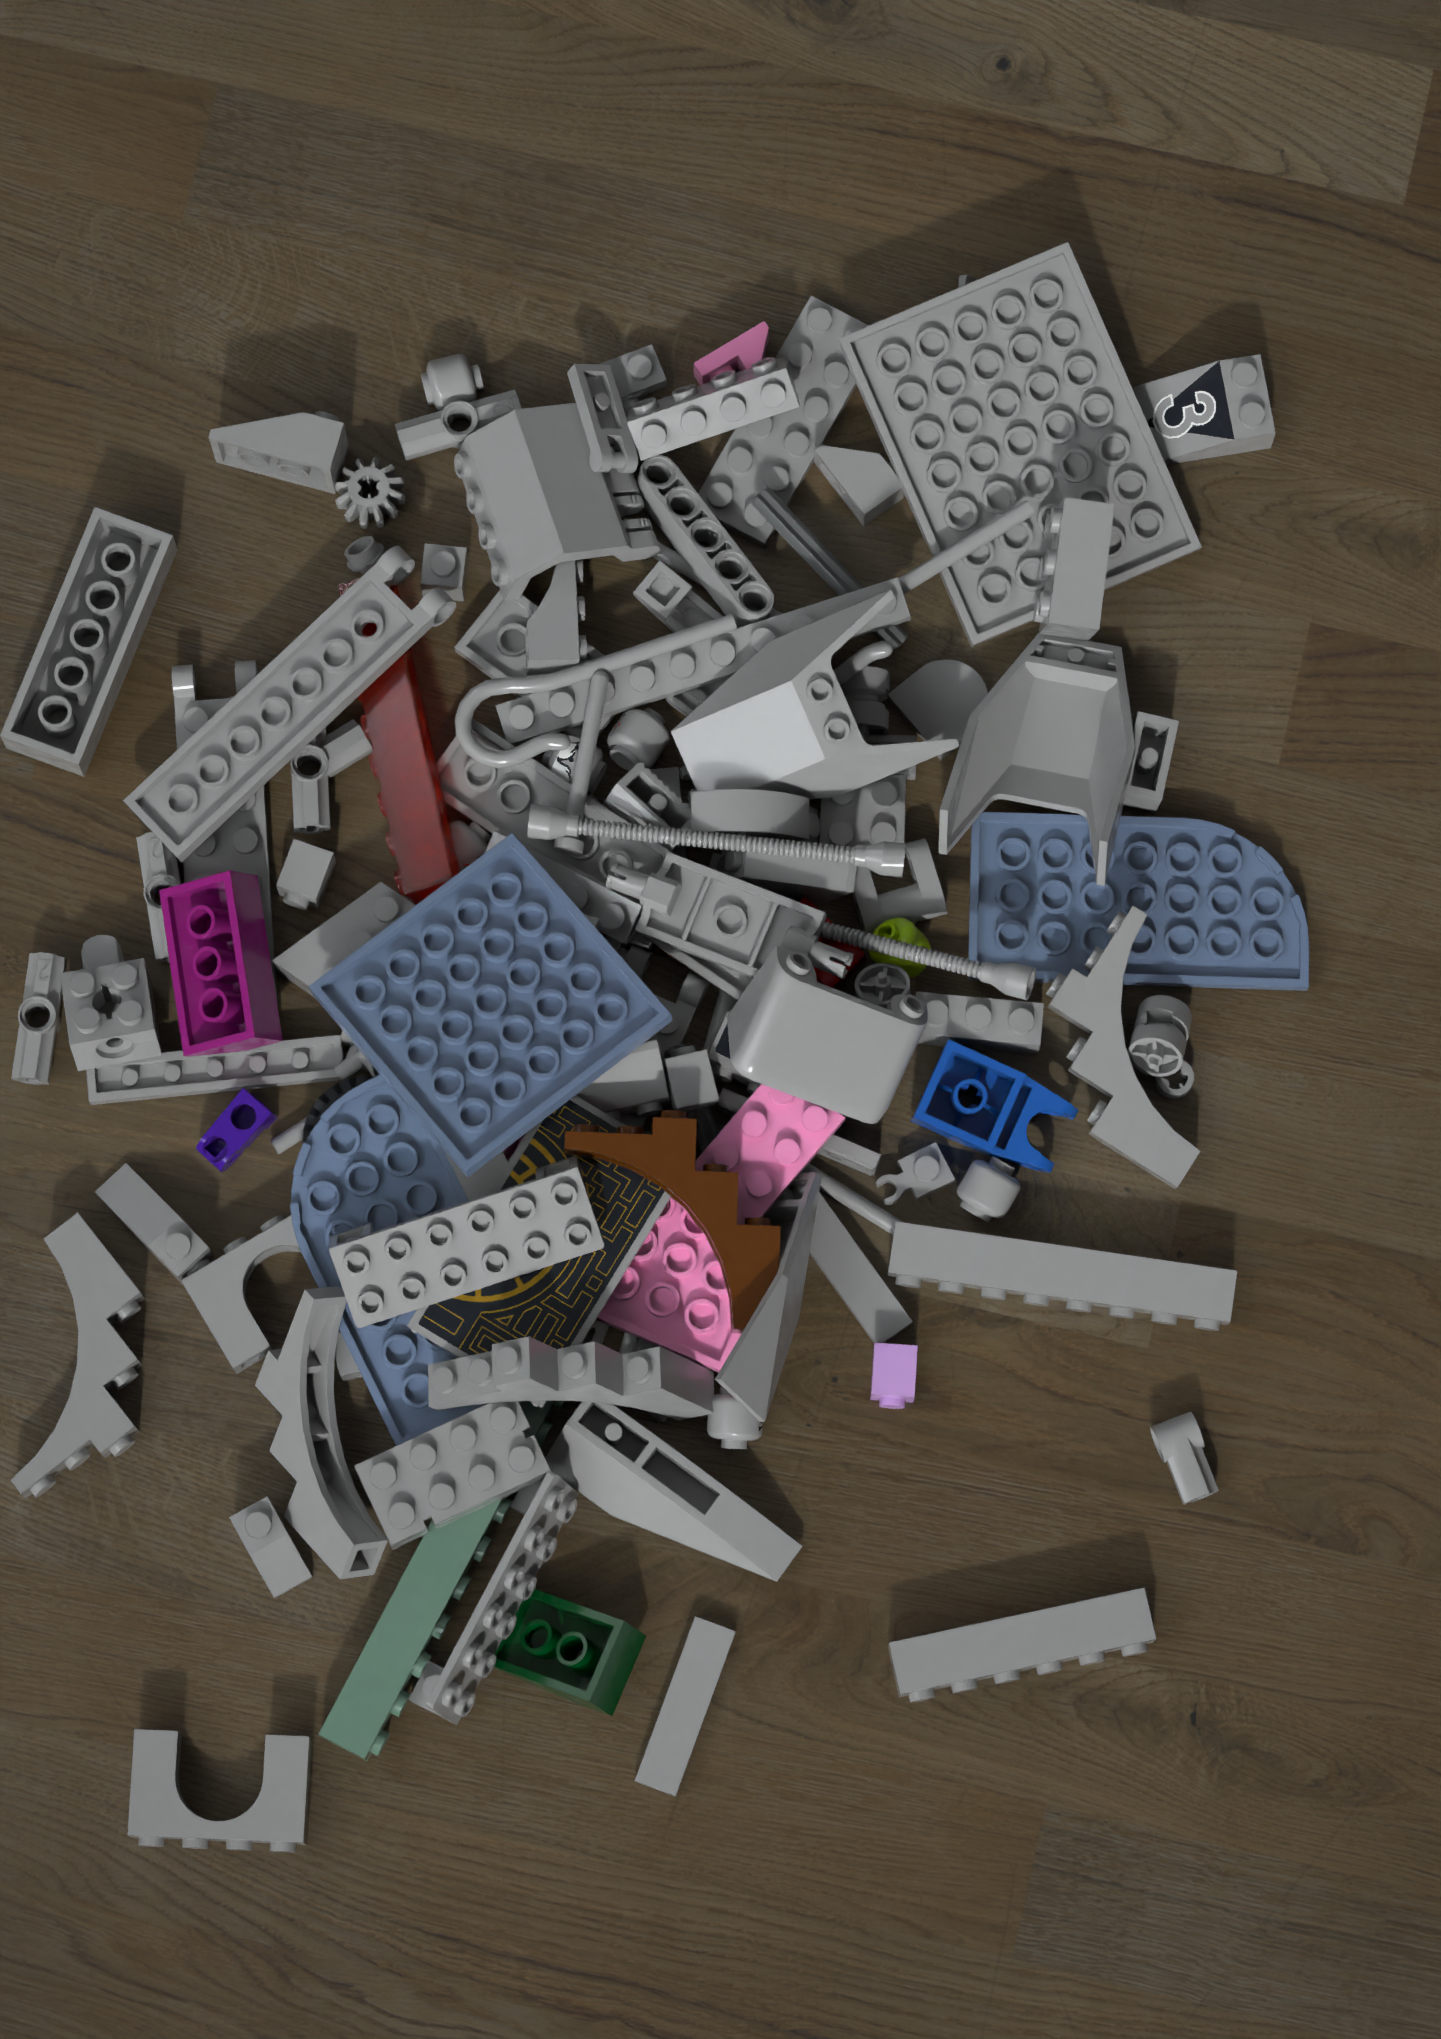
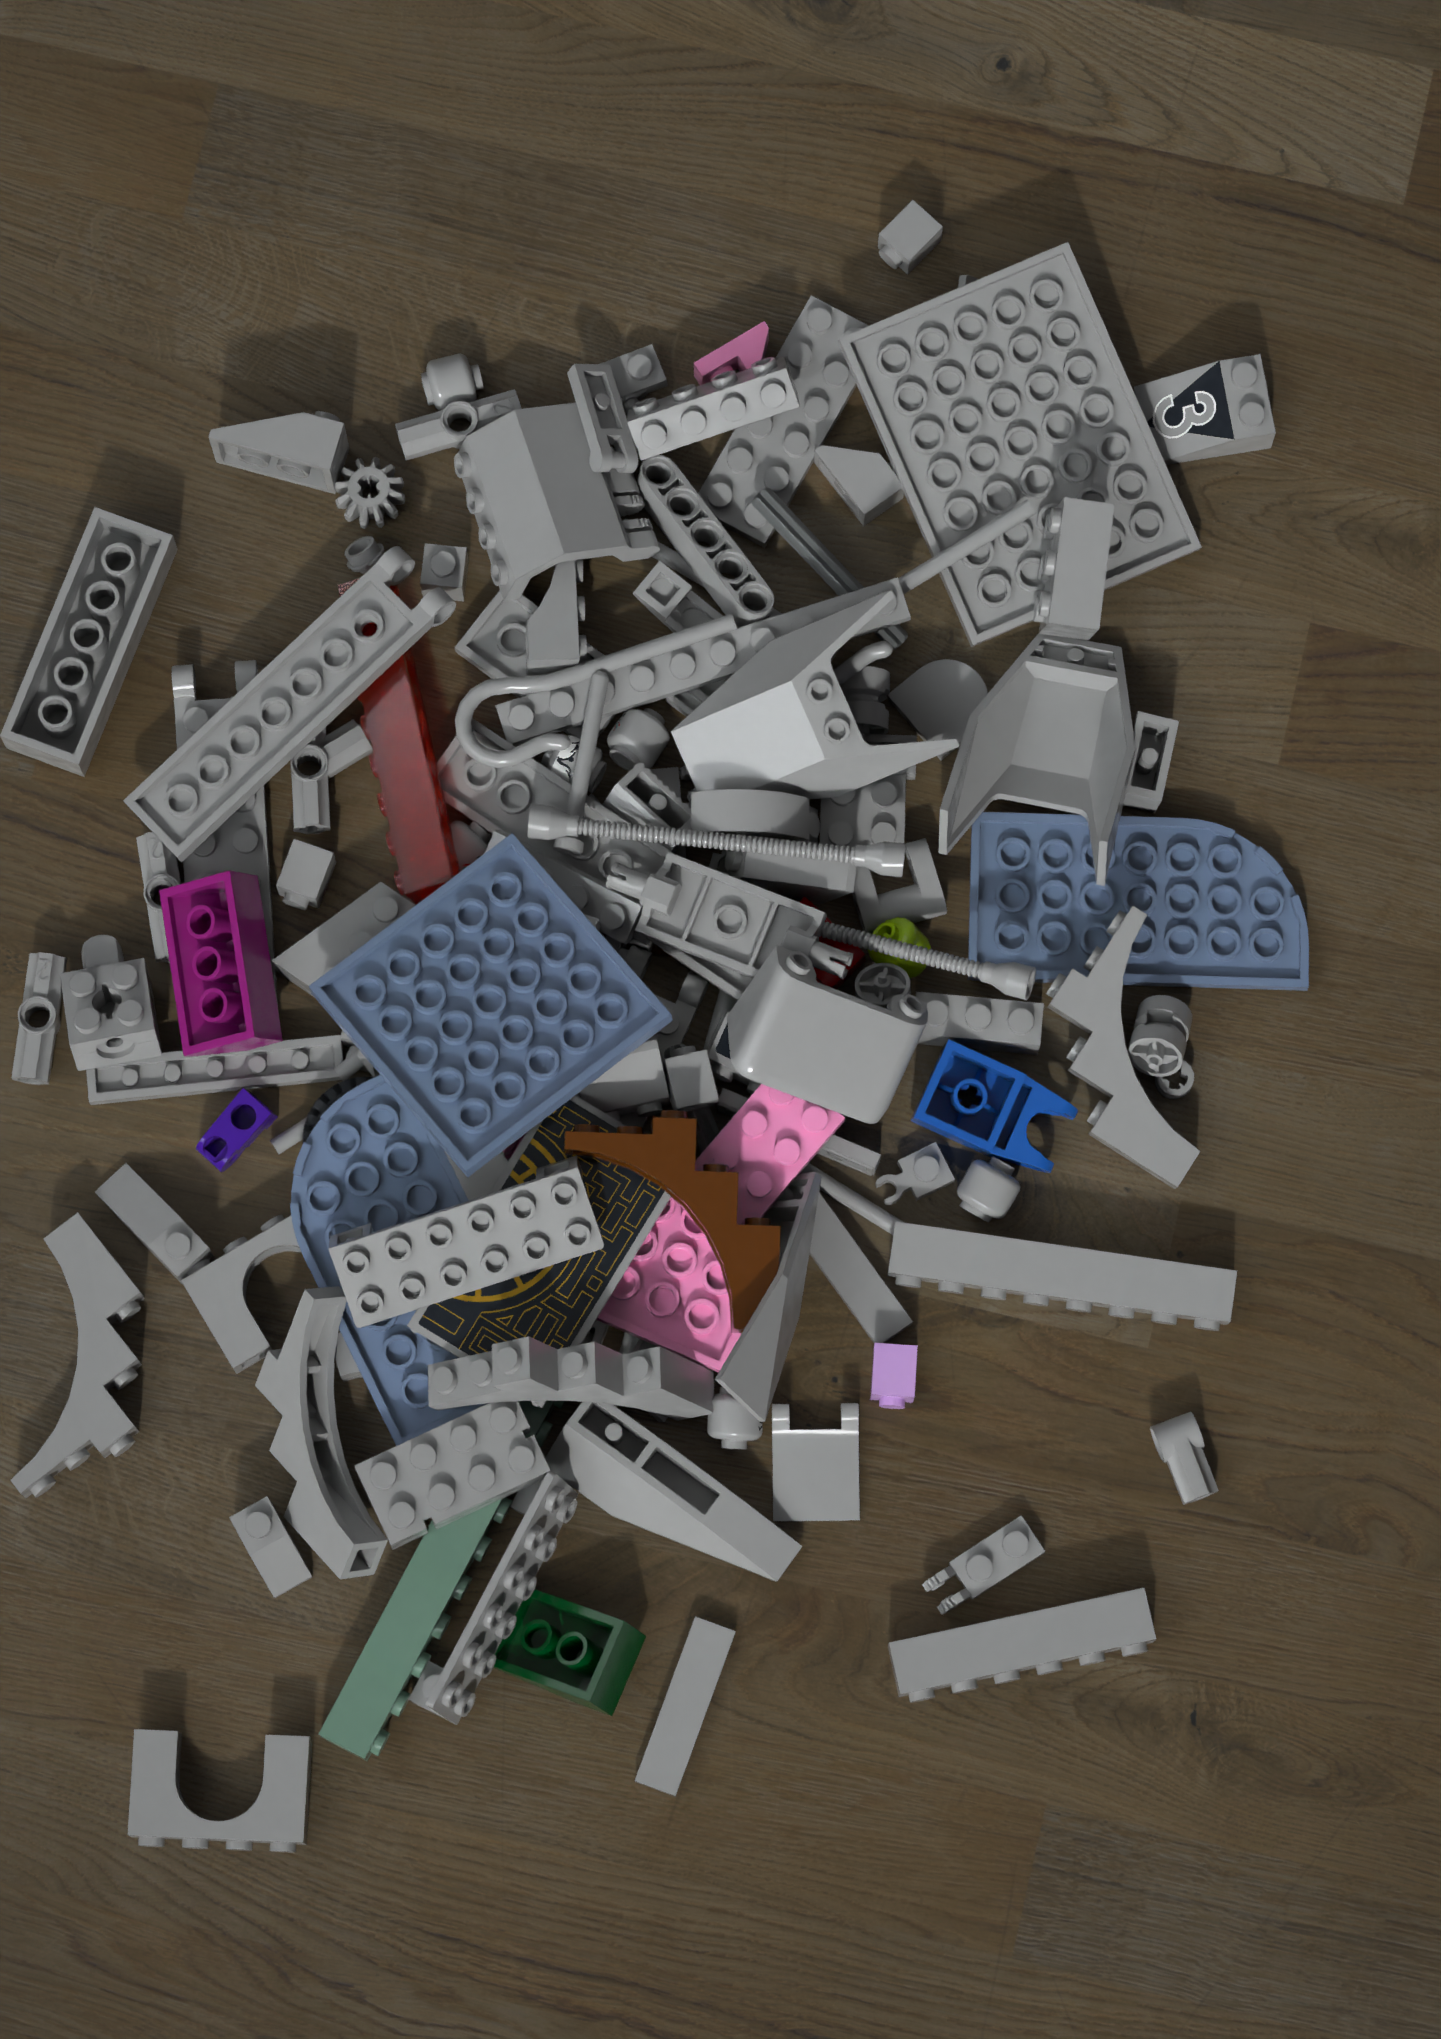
(815, 1468): none -> light grey flag
(909, 238): none -> light grey brick
(988, 1563): none -> light grey hinge

